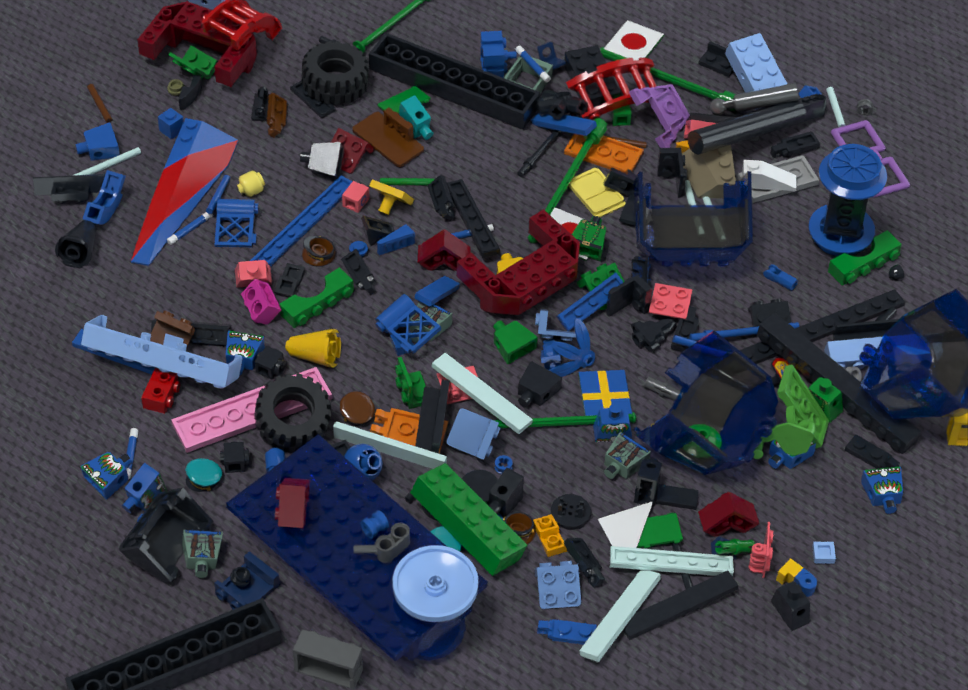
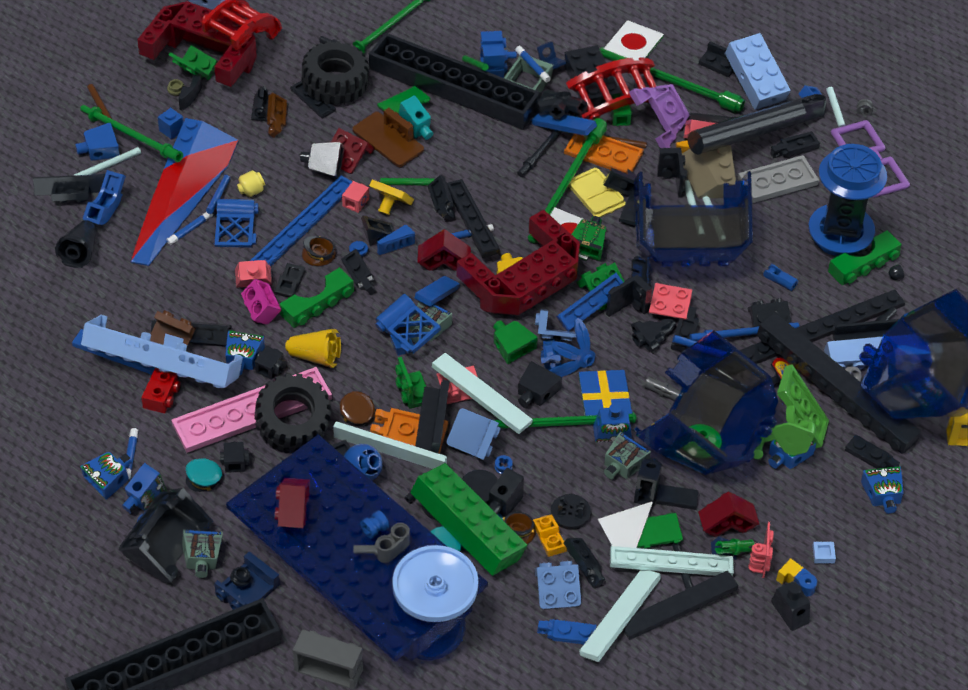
(166, 150): none -> green bar
(273, 458): blue brick -> none
(474, 62): none -> green bar
(756, 99): dark grey piece -> none
(768, 176): white slope -> none
(827, 397): green torso -> none

